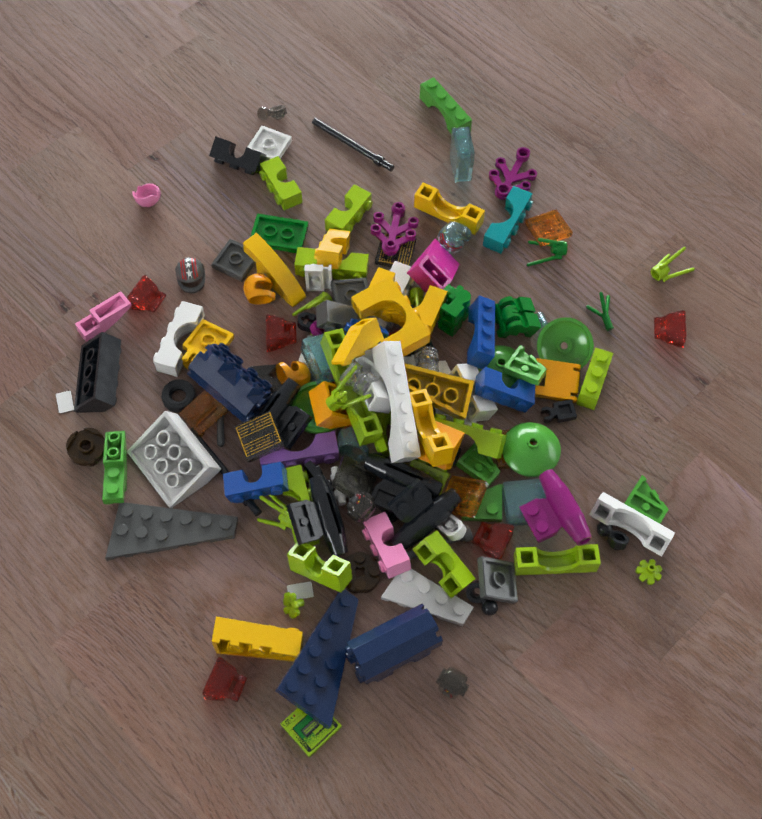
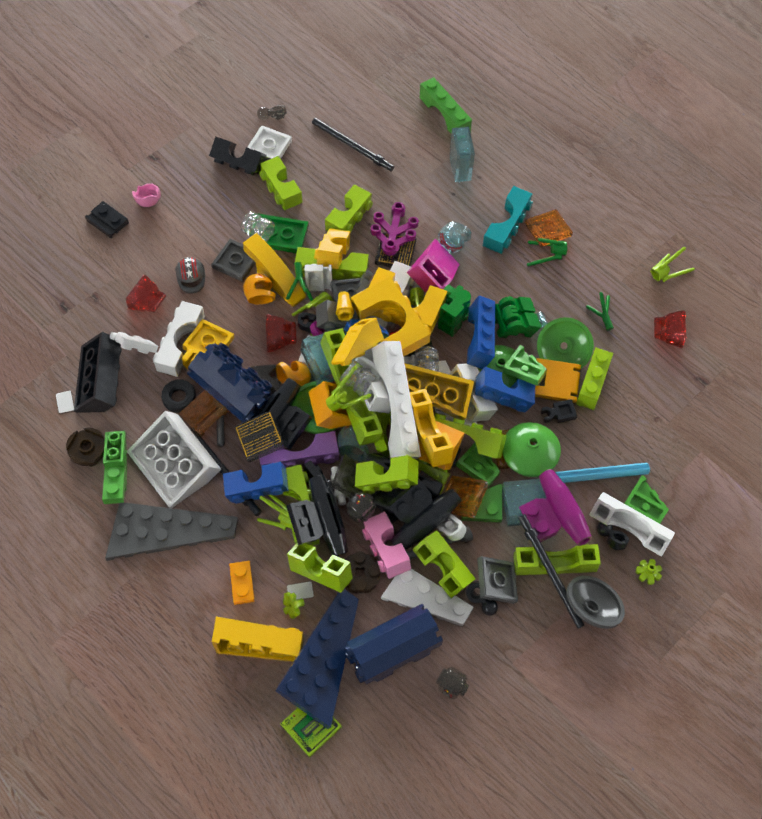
(103, 316): bright pink slope -> none
(107, 219): none -> black plate
(129, 342): none -> white plate
(220, 681): clear red piece -> none
(241, 582): none -> light orange plate
(254, 223): none -> clear wheel
(299, 277): none -> green plant
(344, 307): none -> yellow cone
(364, 281): none -> dark grey plate
(401, 474): none -> lime arch
(431, 202): yellow arch -> none
(497, 540): clear red piece -> none
(511, 176): magenta plant -> none
(531, 534): none -> black bar
(595, 602): none -> dark grey dish
(604, 472): none -> medium azure axle

